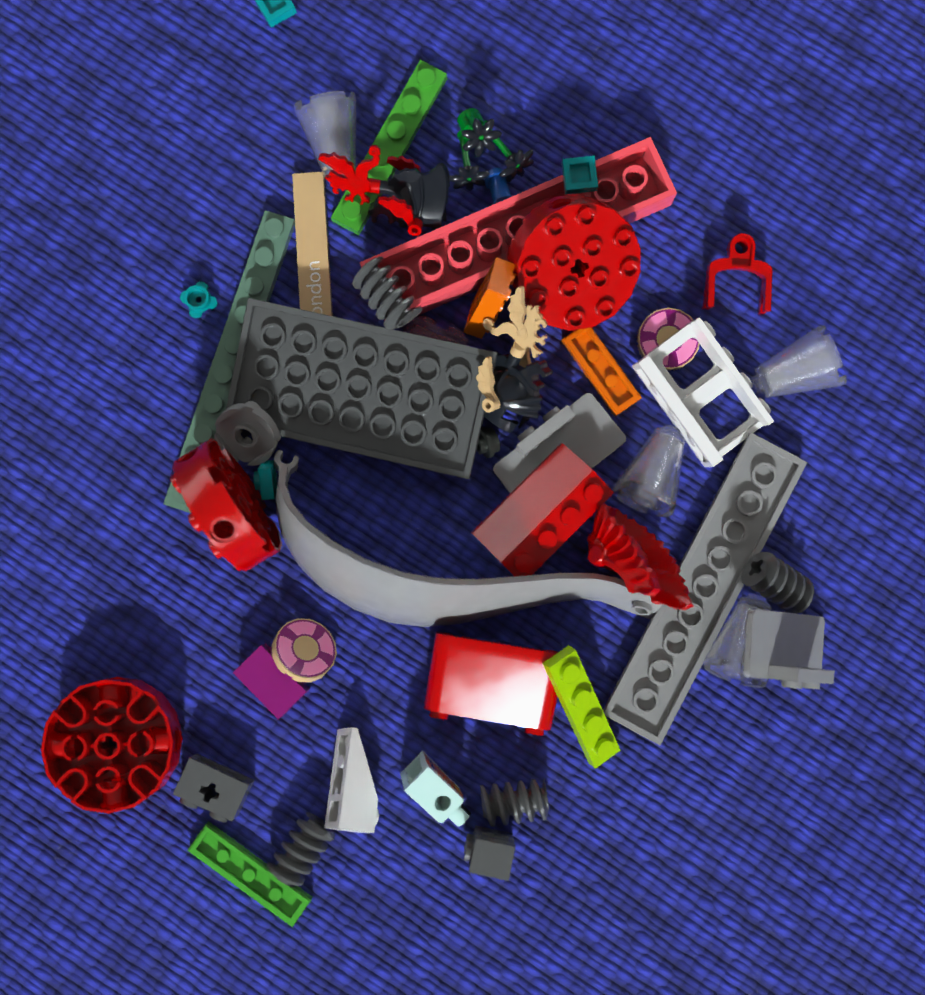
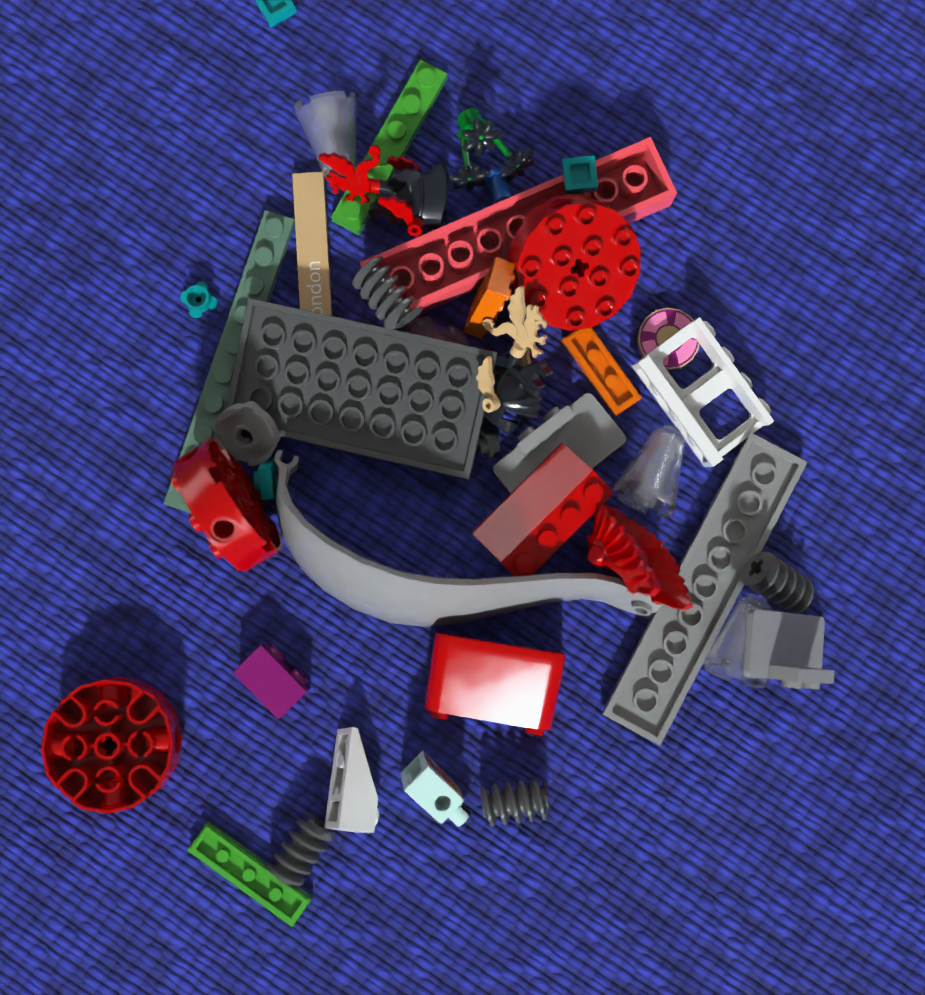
(231, 788): dark grey brick -> none
(304, 650): tile -> none
(489, 852): dark grey brick -> none
(581, 706): lime plate -> none
(740, 261): red piece -> none
(801, 367): clear cone -> none

